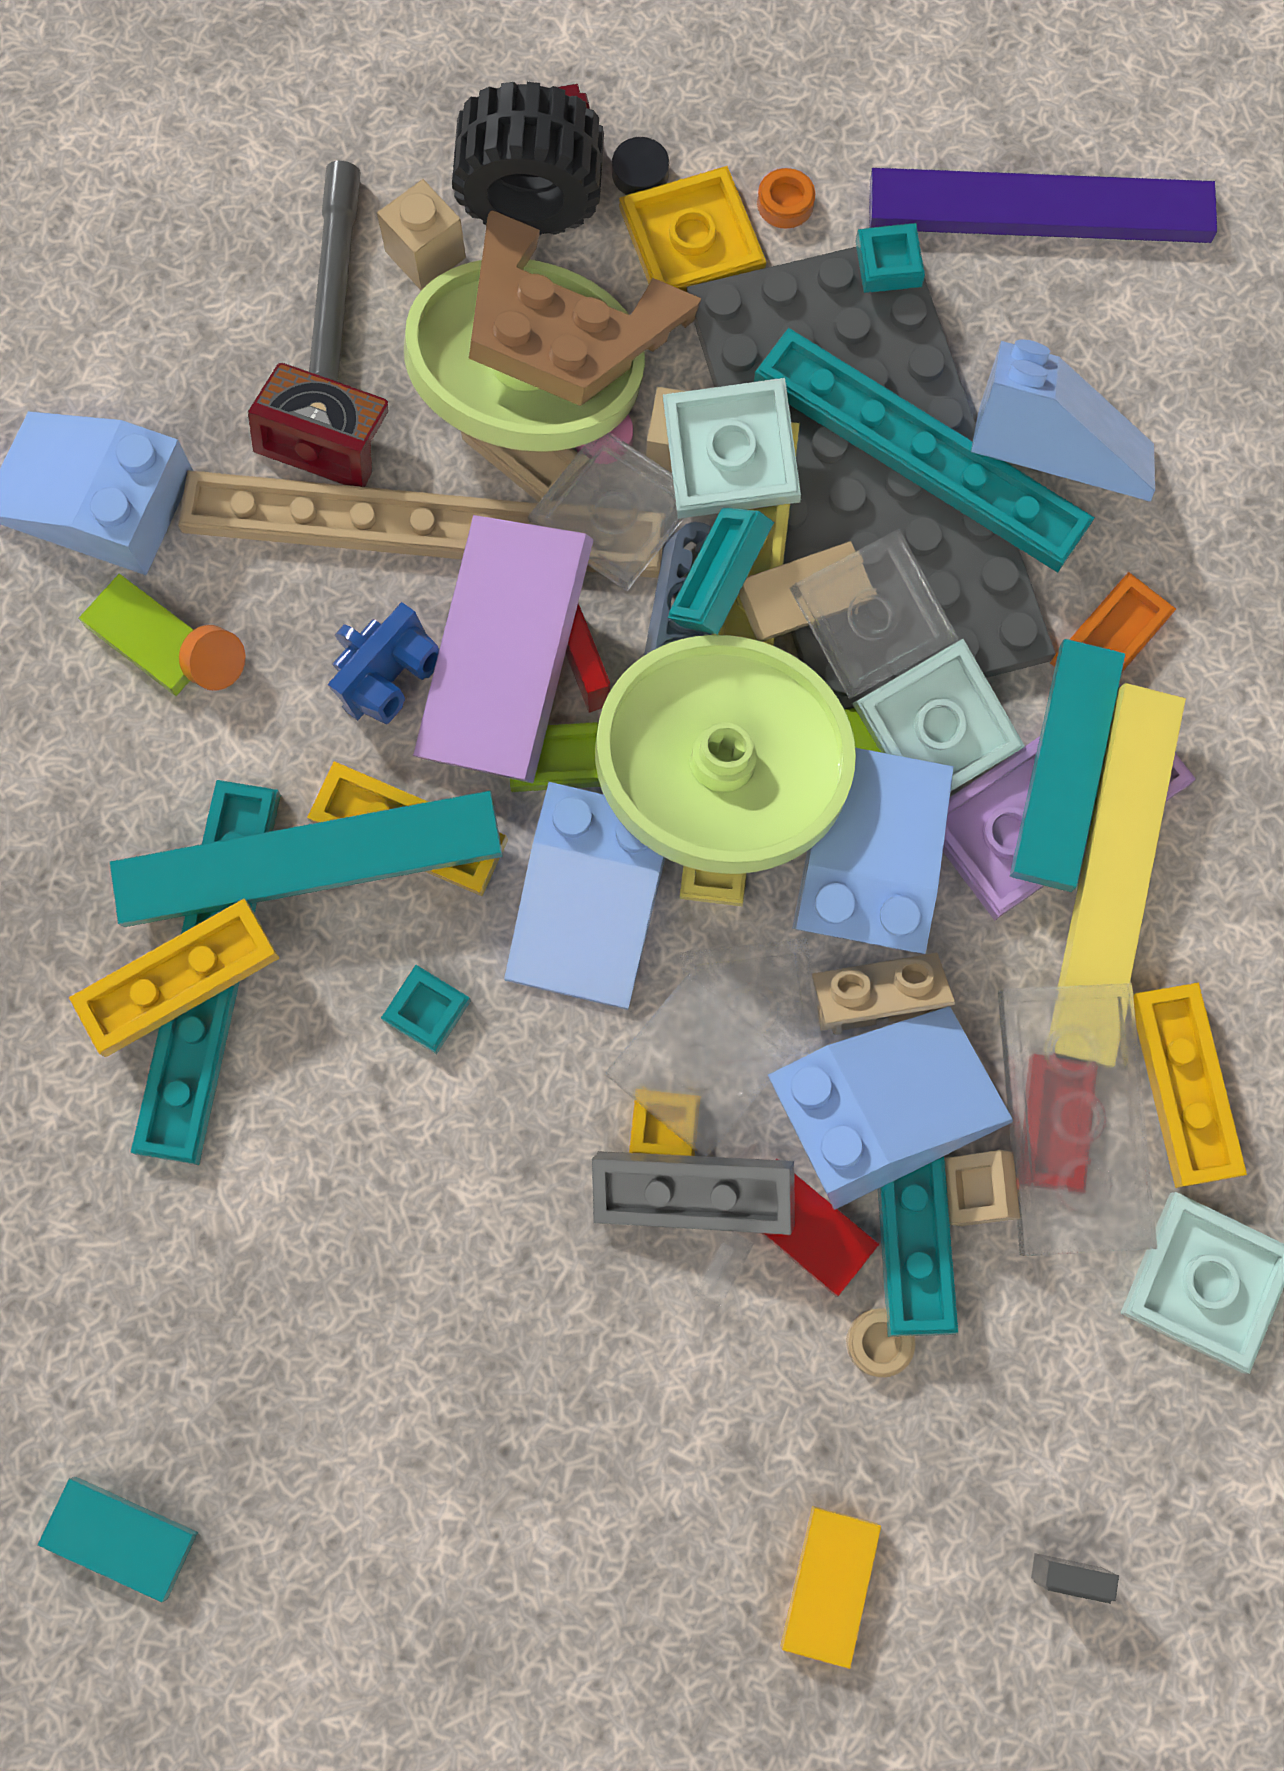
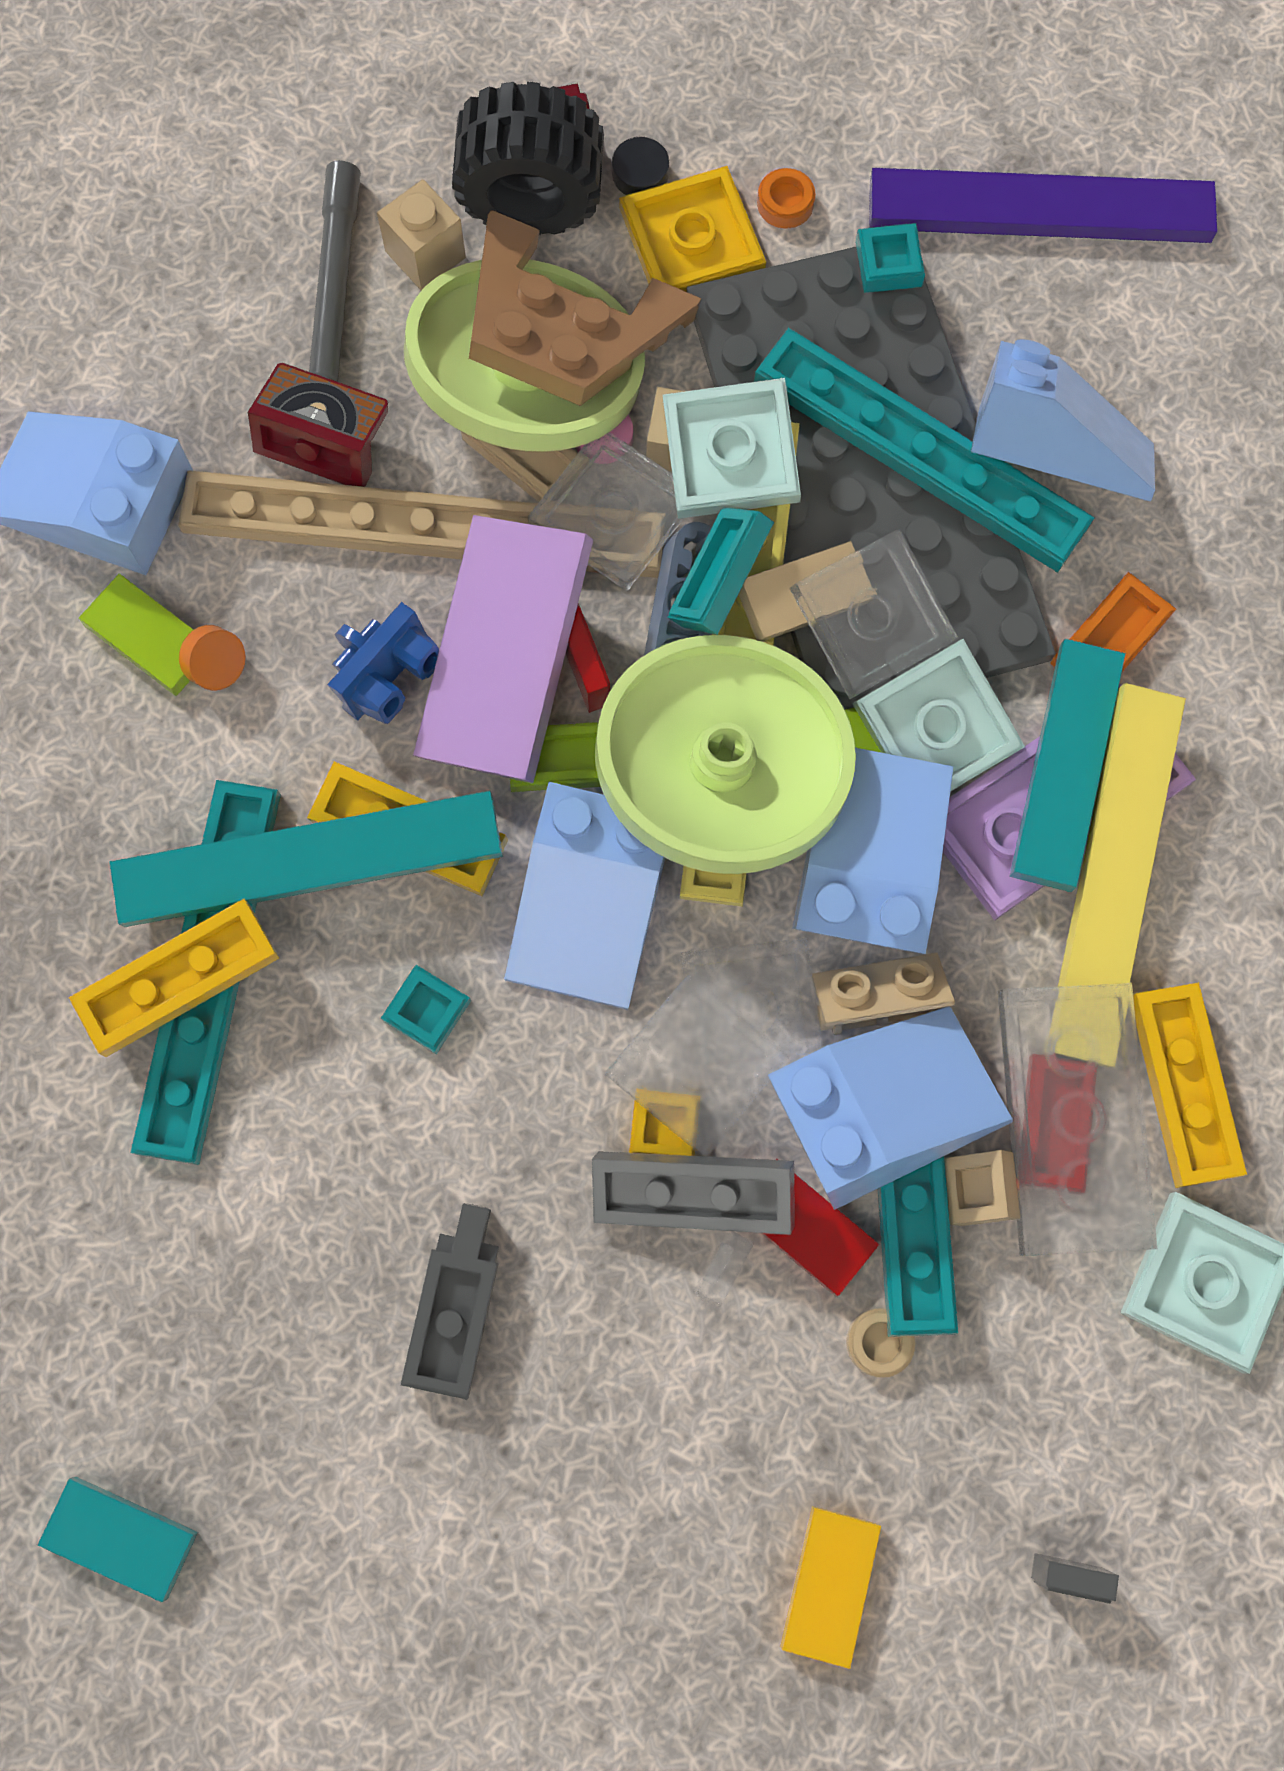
(453, 1308): none -> dark grey hinge

